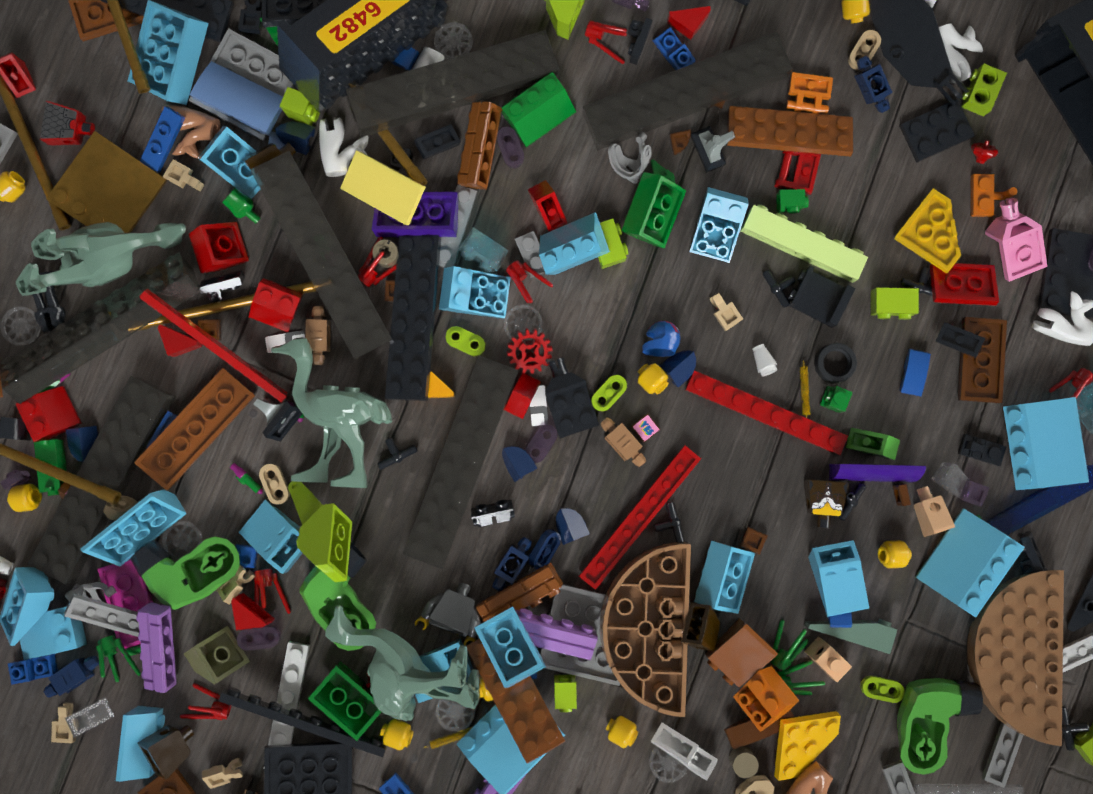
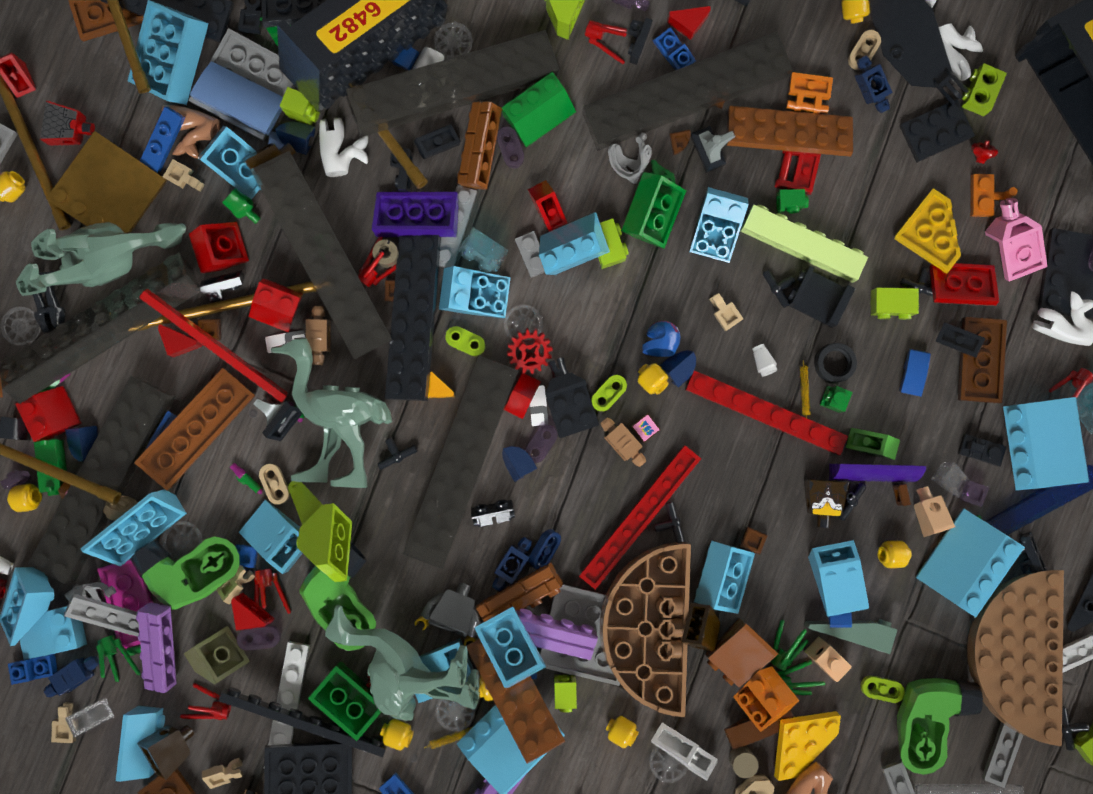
(382, 187): light yellow tile -> none
(518, 273): red plant -> none
(570, 525): brick -> none

